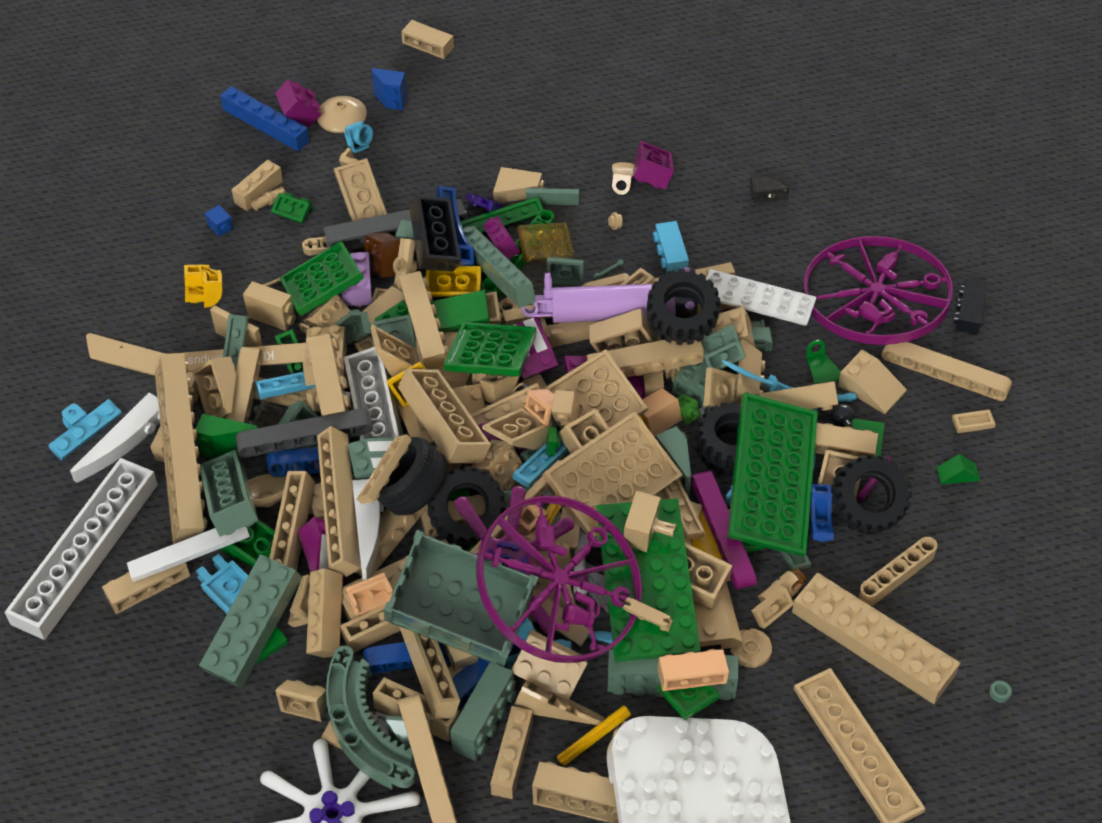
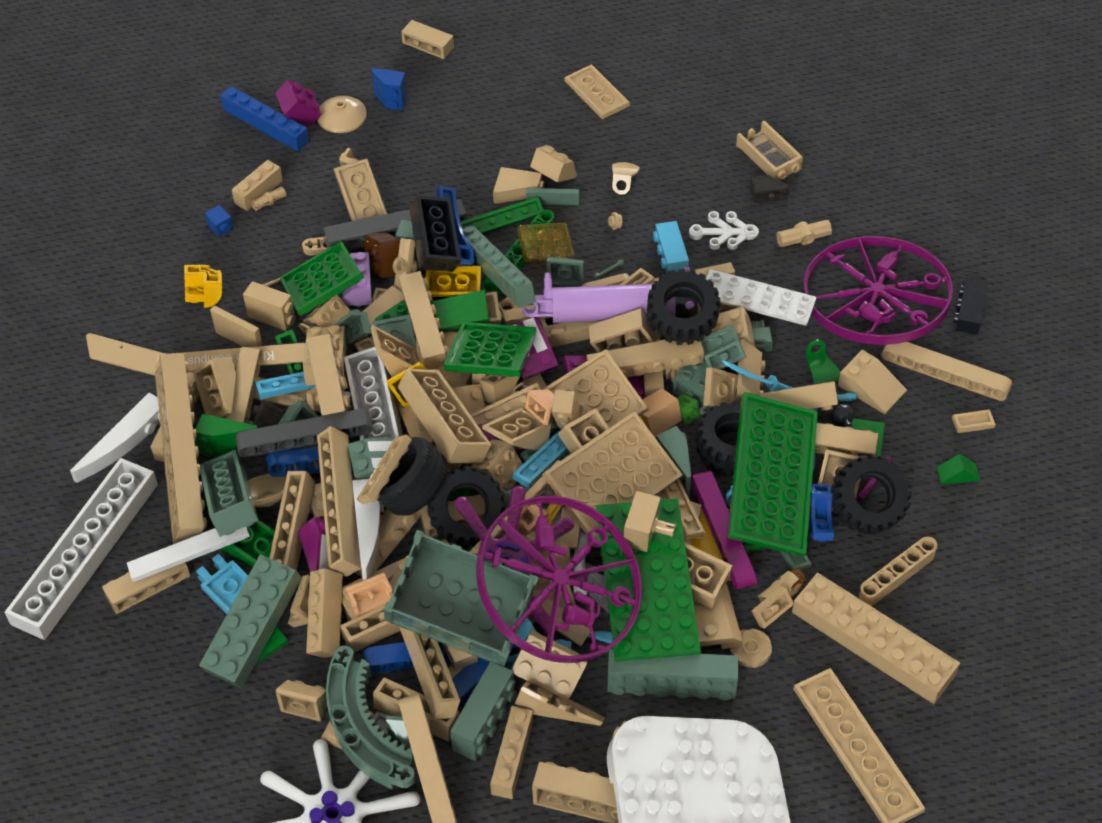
(82, 427): medium azure plate -> none
(235, 336): sand green tile -> none
(291, 208): green bracket -> none
(359, 134): medium azure piece -> none
(478, 201): dark purple wing -> none
(501, 237): magenta brick -> none
(552, 441): green plate -> none
(553, 164): none -> tan slope
(593, 735): yellow axle -> none
(597, 91): none -> tan tile
(648, 613): tan piece -> none
(653, 165): magenta slope -> none
(690, 700): green tile -> none
(692, 670): light nougat brick -> none
(745, 232): none -> white plant
(770, 152): none -> tan door
(804, 233): none -> tan piece
(1000, 691): sand green tile -> none

